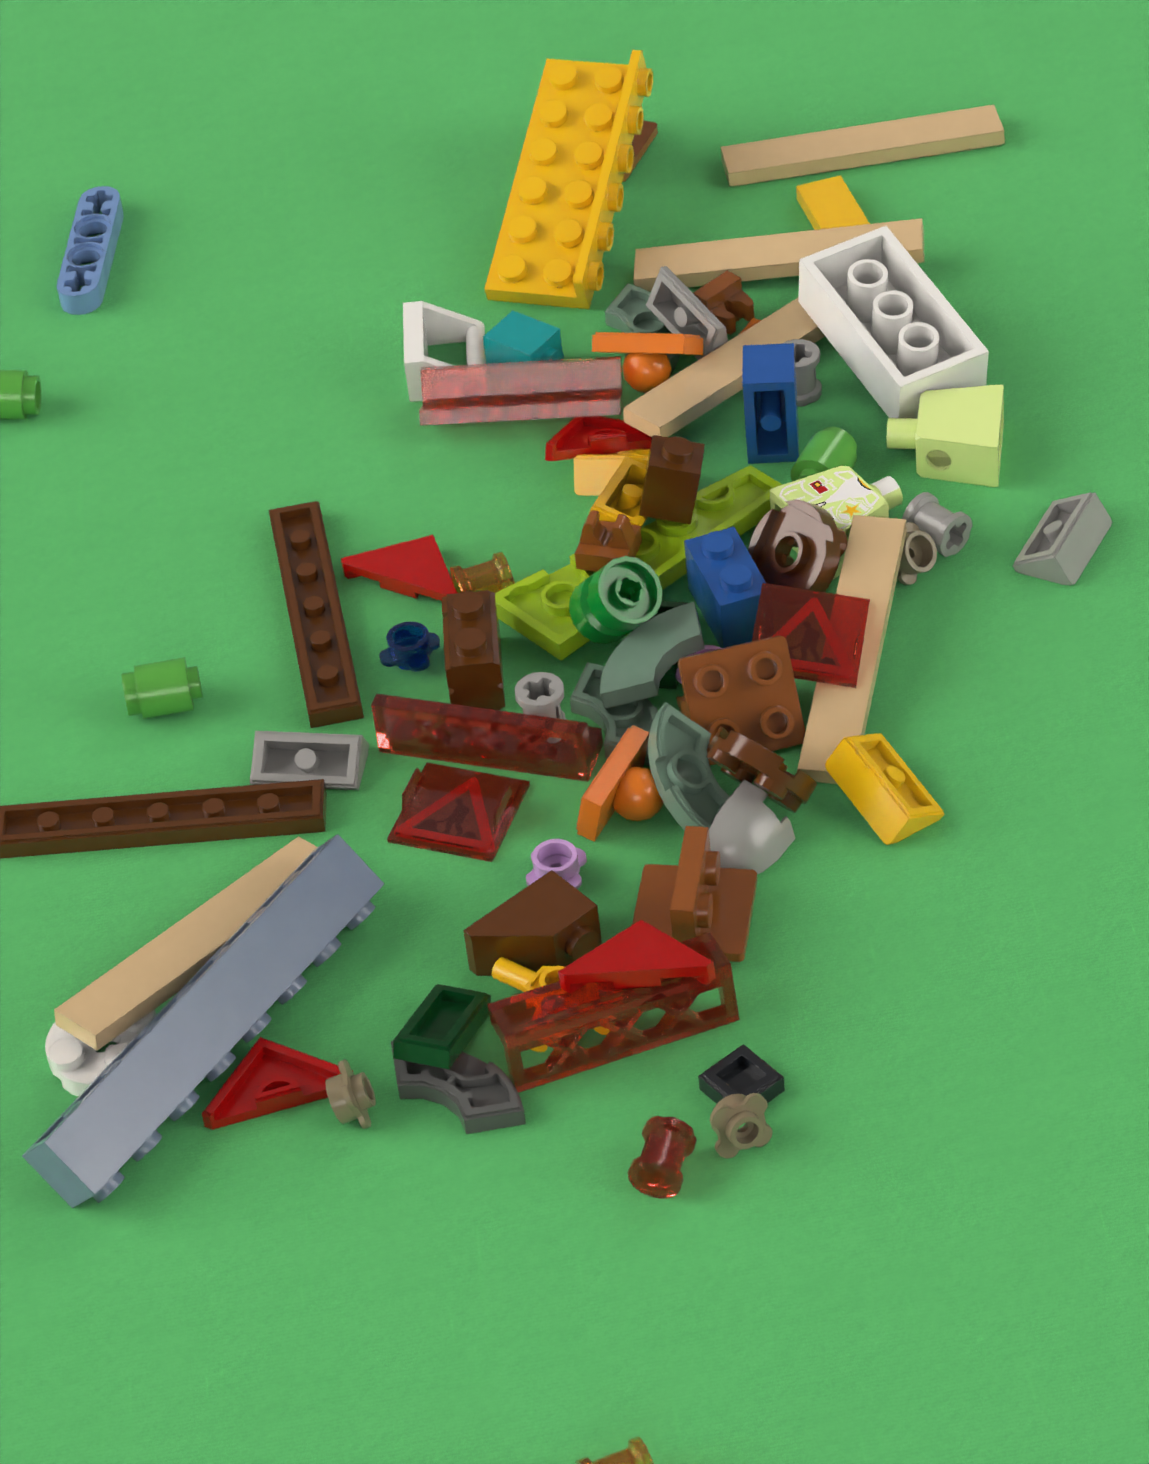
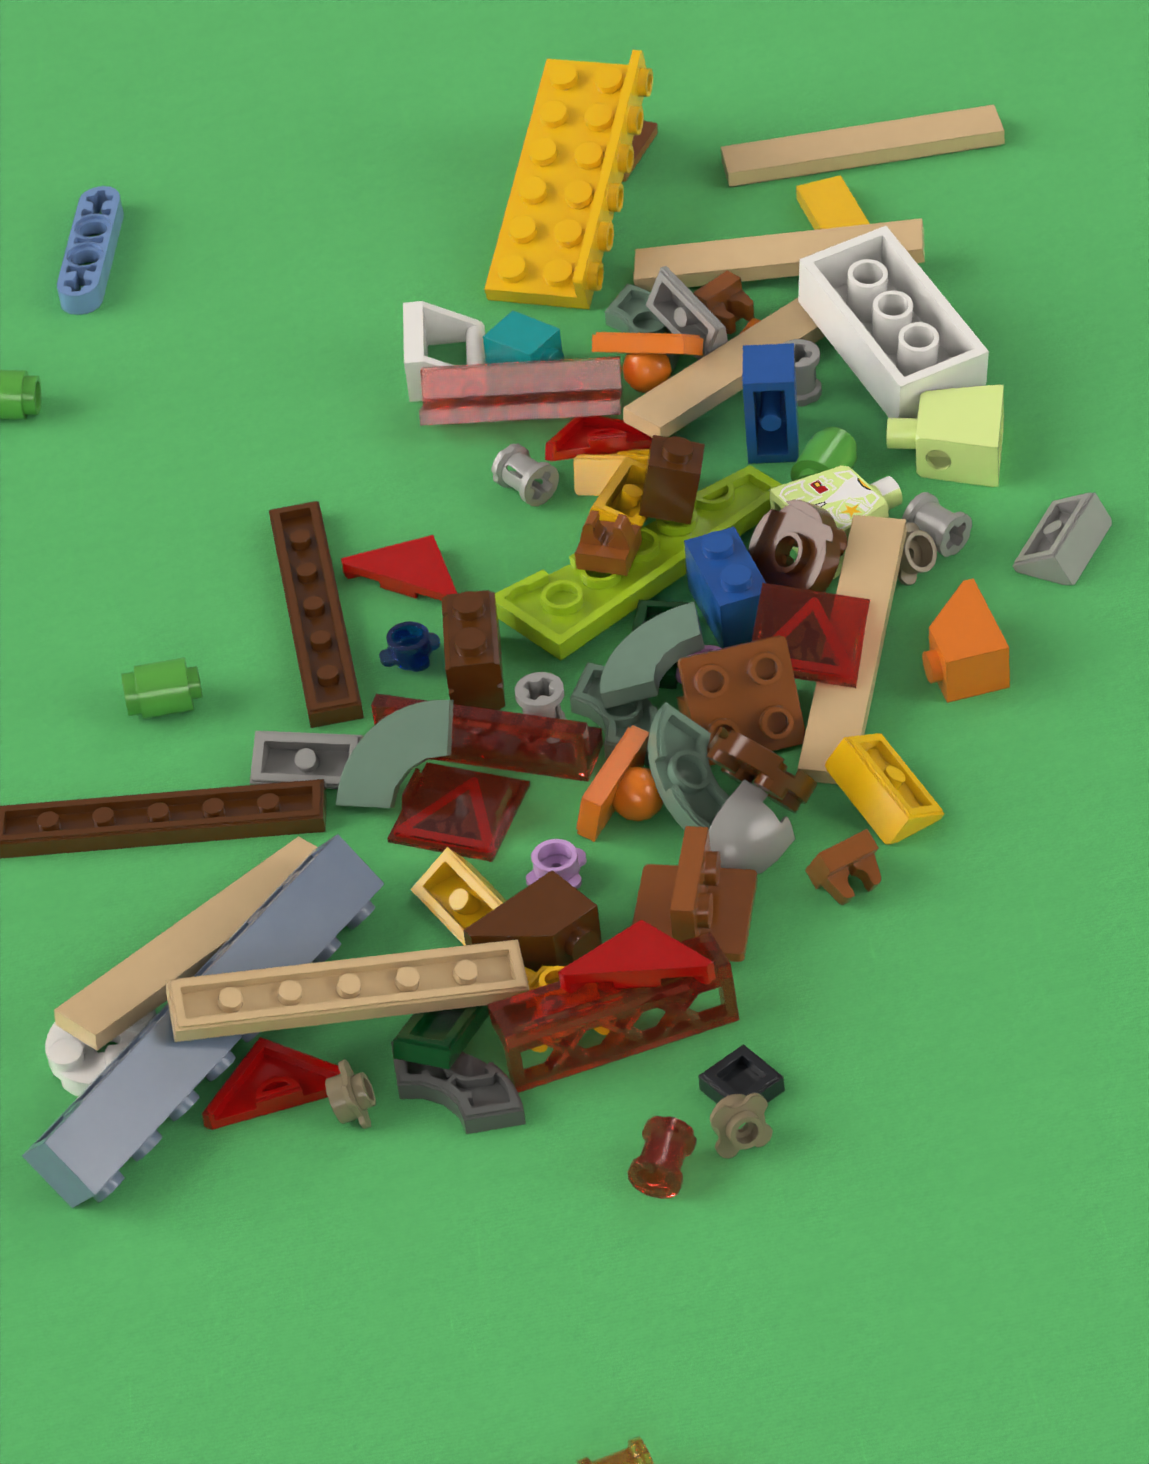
(344, 990): none -> tan tile
(392, 750): none -> sand green tile
(456, 892): none -> yellow slope
(489, 575): clear orange bush -> none
(524, 477): none -> light grey bush
(615, 600): green wheel -> none
(850, 856): none -> dark orange tile
(966, 647): none -> orange slope

